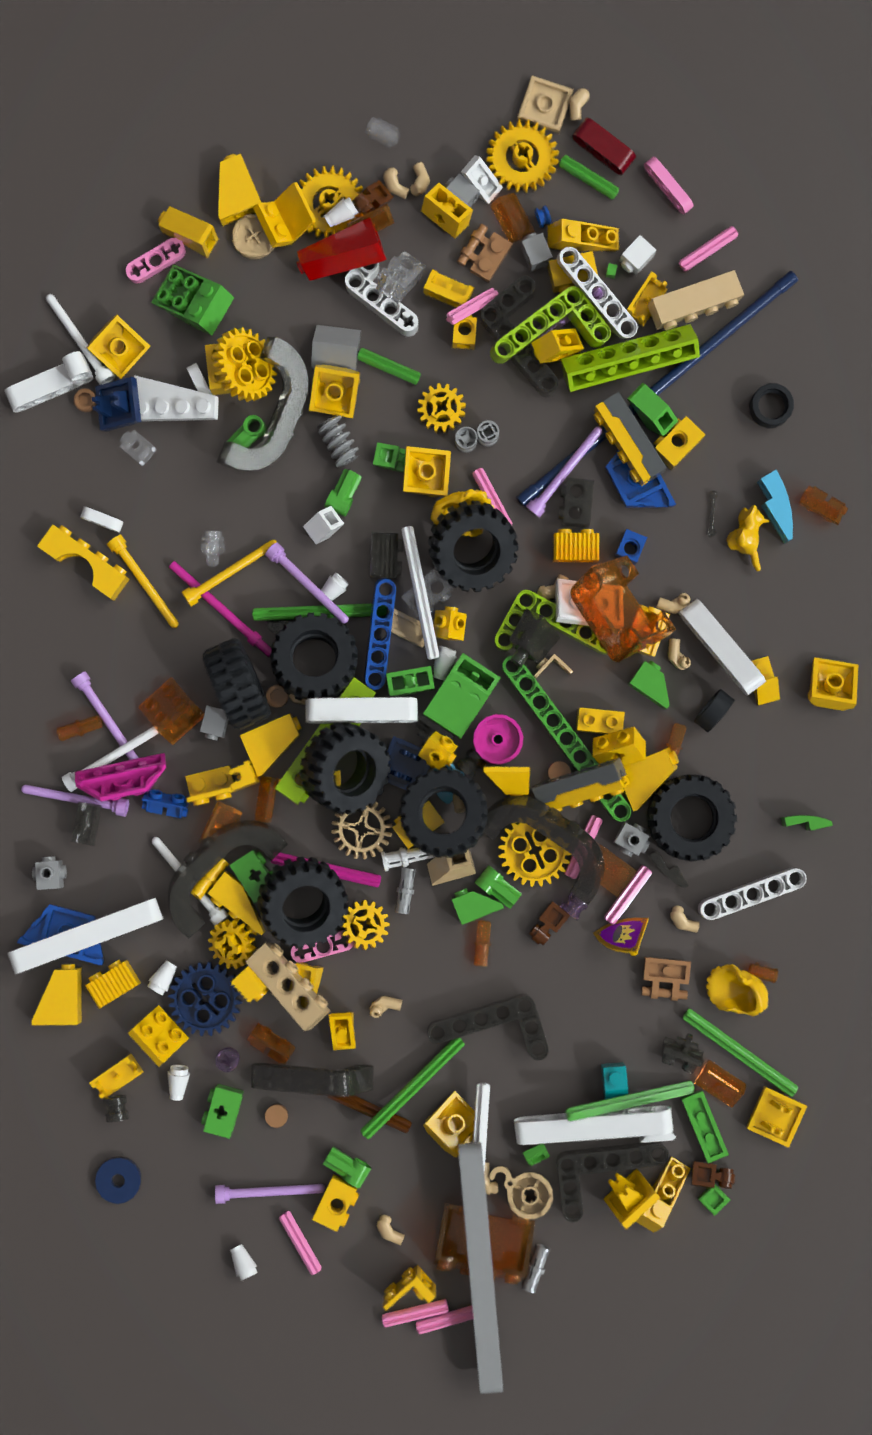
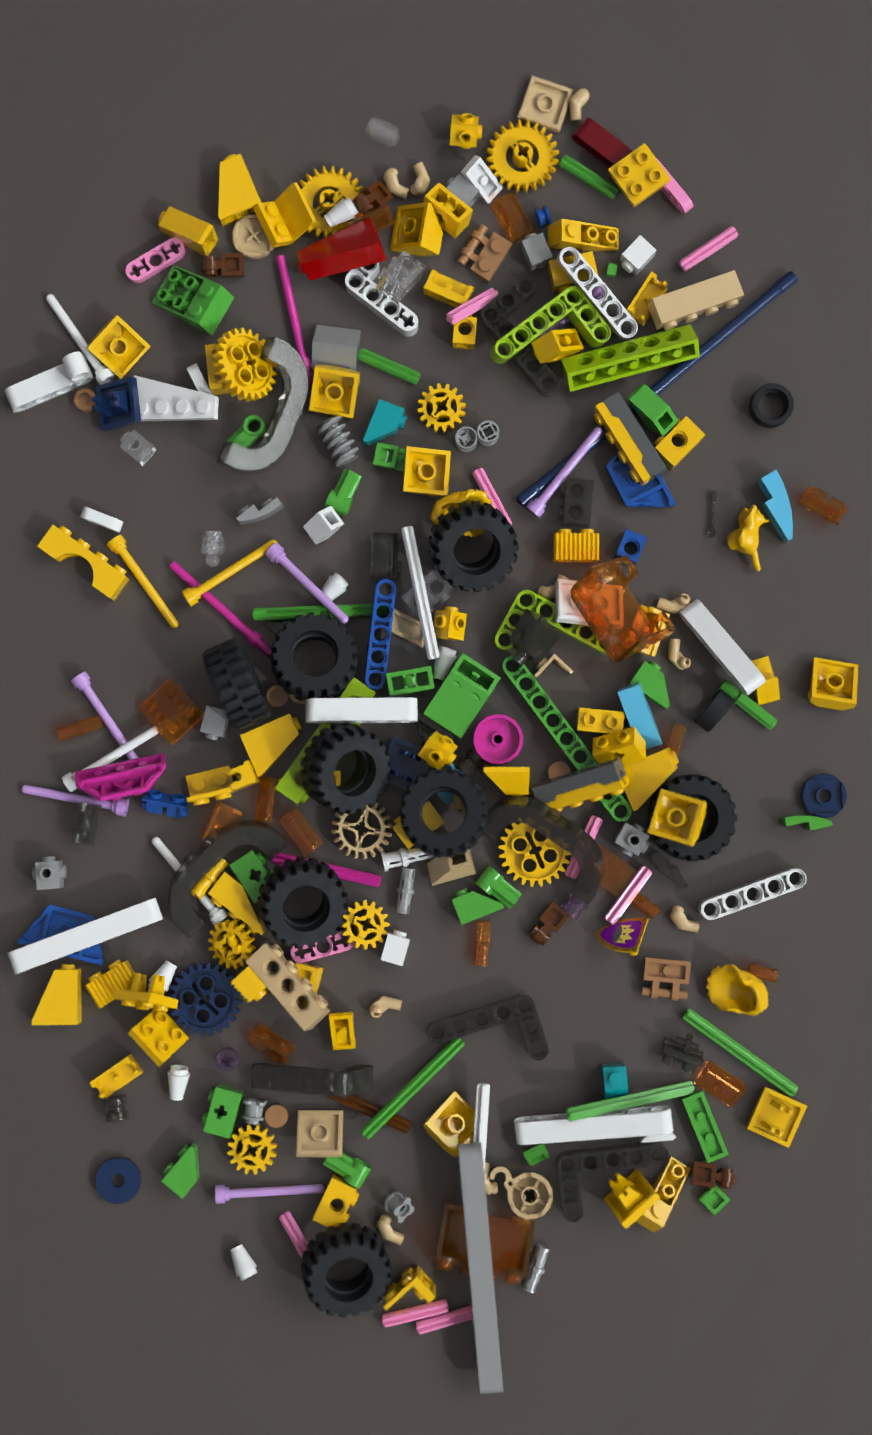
(143, 999): none -> yellow plate
(184, 1173): none -> bright green slope
(230, 265): none -> reddish brown plate
(251, 514): none -> light grey slope
(253, 1110): none -> light grey brick
(257, 1157): none -> yellow gear
(292, 312): none -> dark pink bar
(301, 831): none -> clear orange hinge
(319, 1133): none -> tan tile
(350, 1295): none -> black tyre
(384, 422): none -> teal slope
(395, 947): none -> white brick
(398, 1206): none -> light grey brick
(417, 230): none -> yellow slope
(465, 130): none -> yellow brick
(639, 175): none -> yellow plate
(639, 713): none -> medium azure slope
(645, 905): none -> clear orange pin
(678, 817): none -> yellow slope
(748, 705): none -> bright green axle
(836, 800): none -> dark blue tile

